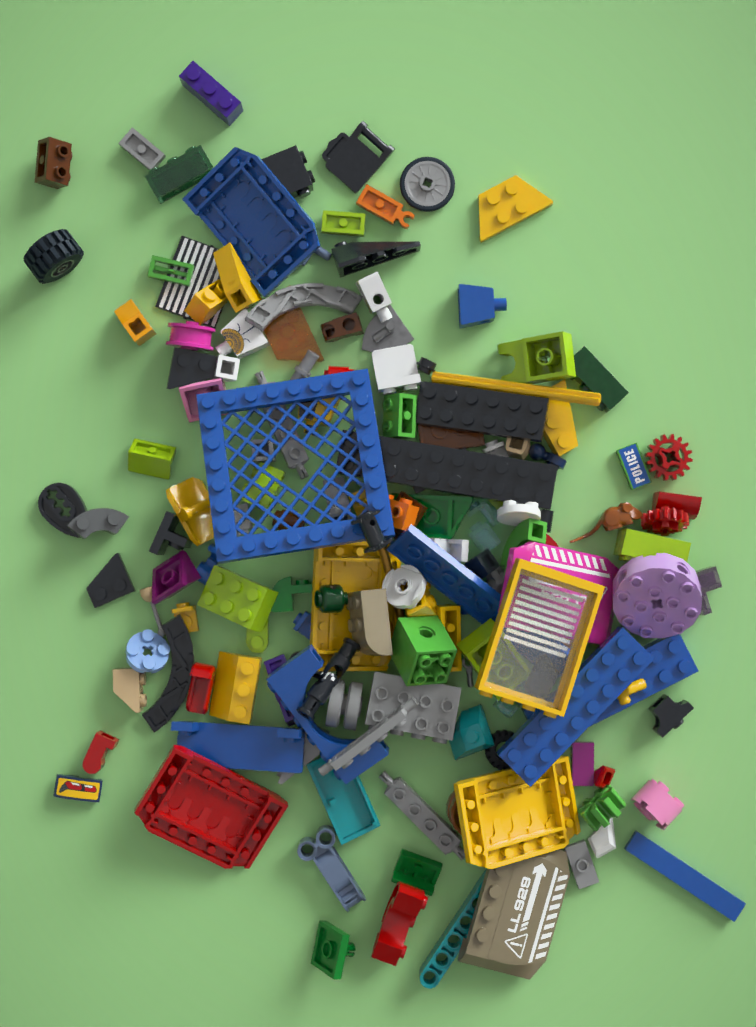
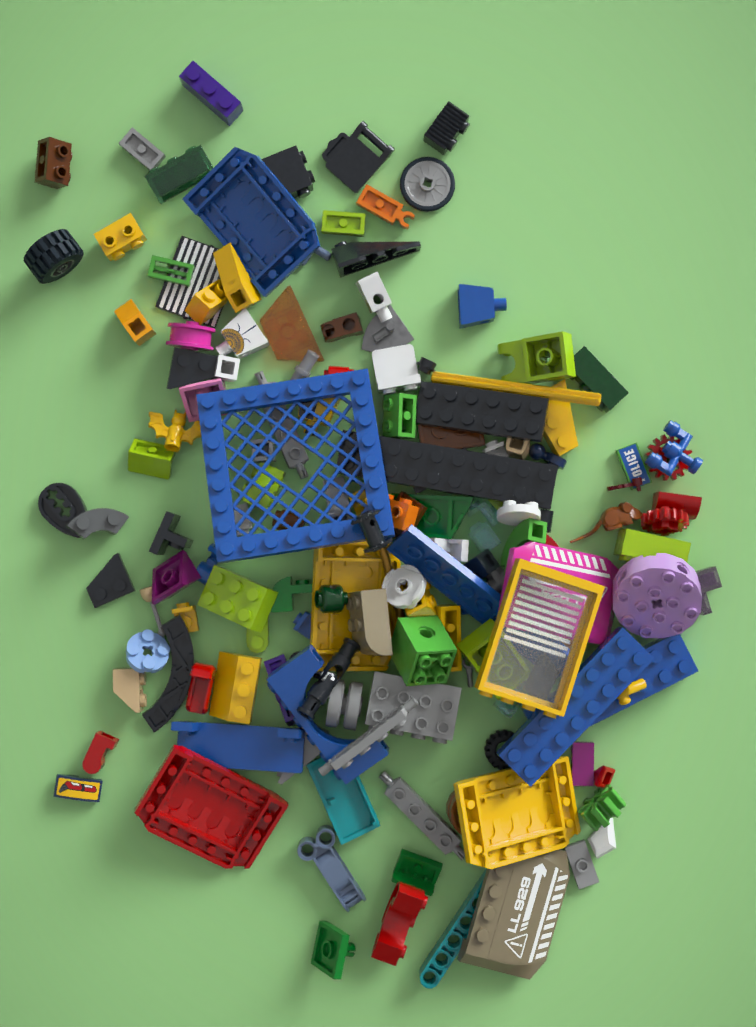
(120, 237): none -> yellow brick
(175, 433): none -> yellow animal
(193, 509): yellow shield -> none
(300, 296): light grey tile -> none
(446, 128): none -> black brick
(471, 733): teal slope -> none
(508, 205): yellow wing -> none
(636, 482): none -> dark red piece
(657, 804): bright pink brick -> none
(669, 714): black brick -> none
(674, 452): none -> blue piece
(685, 876): blue tile -> none

